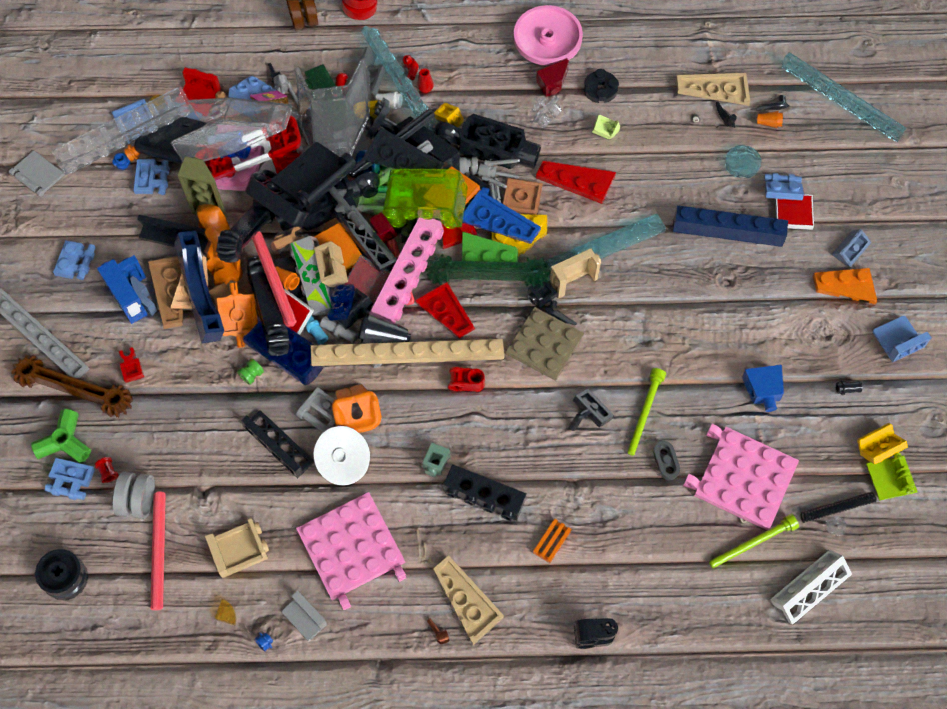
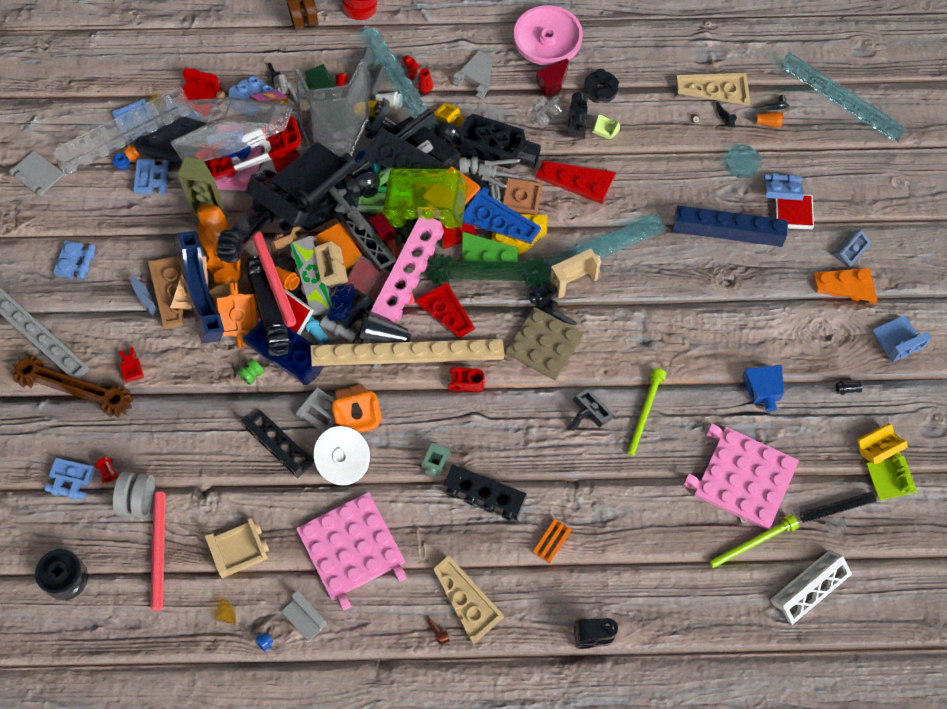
(65, 428): bright green piece -> none
(118, 282): blue brick -> none
(165, 232): black fence -> none
(476, 72): none -> light grey flag
(577, 115): none -> black piece
(666, 461): dark grey plate -> none

